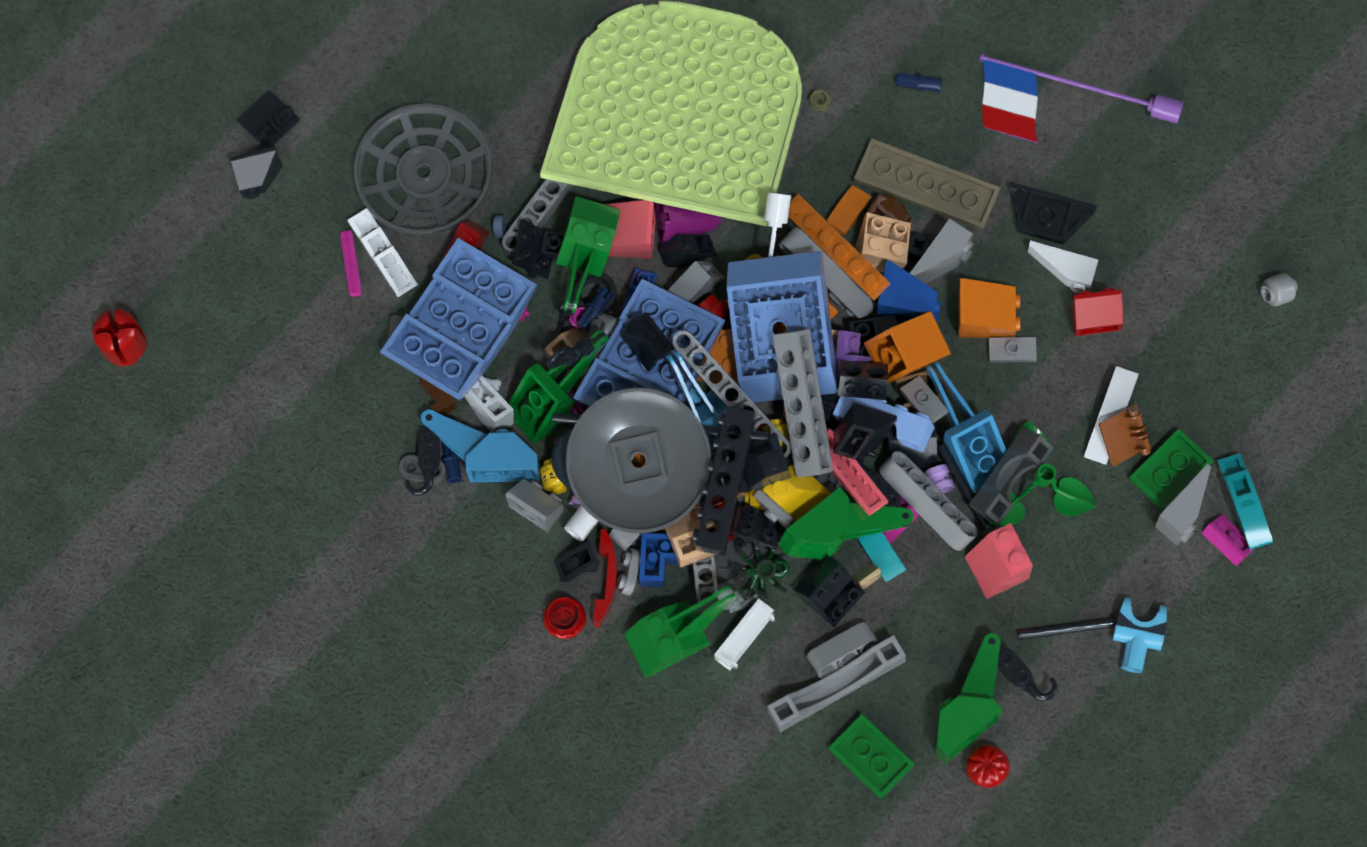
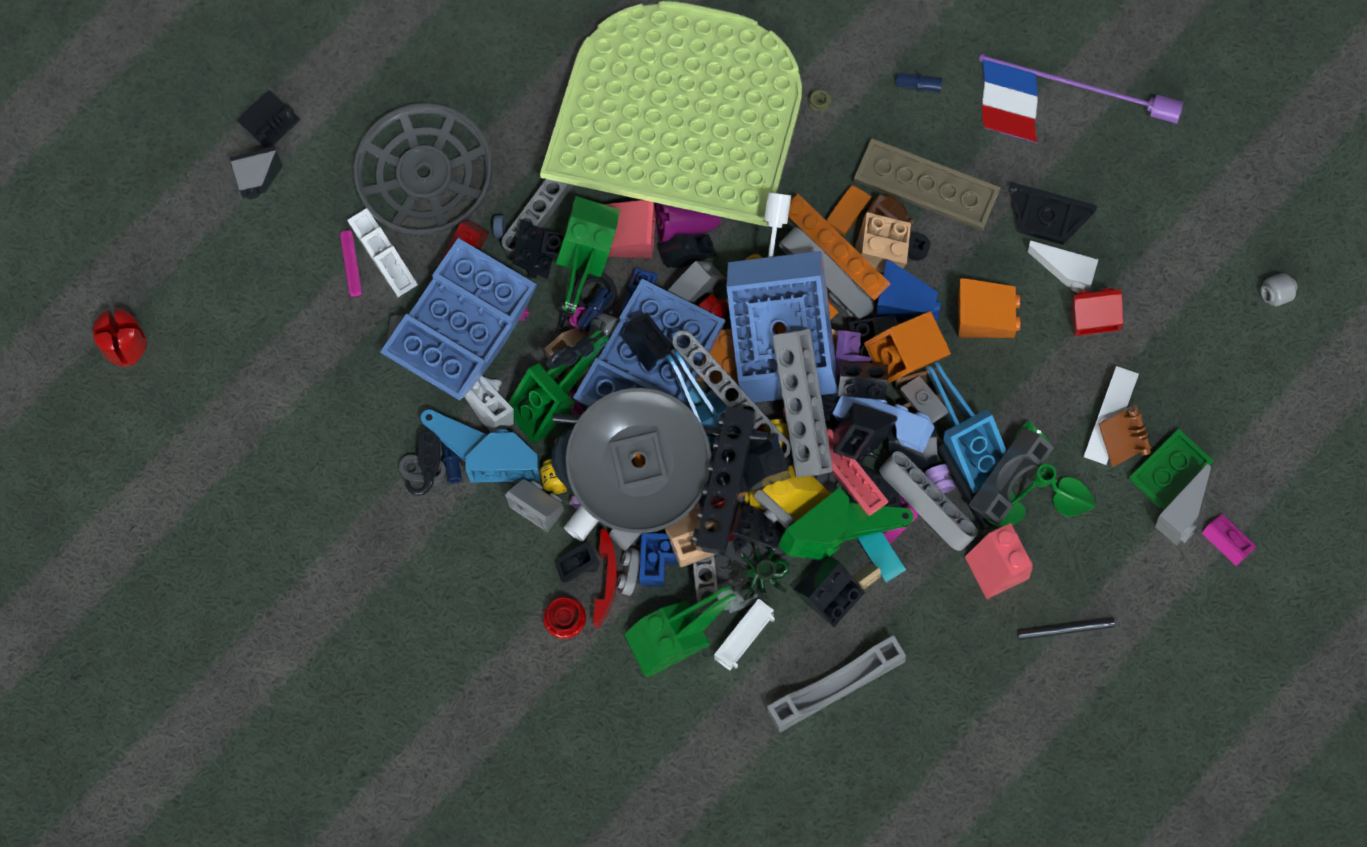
(443, 401): reddish brown leg -> none
(842, 649): light grey beam -> none
(871, 757): green plate -> none
(945, 252): light grey slope -> none
(975, 709): green slope -> none
(987, 766): red piece -> none
(1012, 349): light grey plate -> none
(1138, 635): medium azure connector -> none
(1245, 501): teal slope -> none

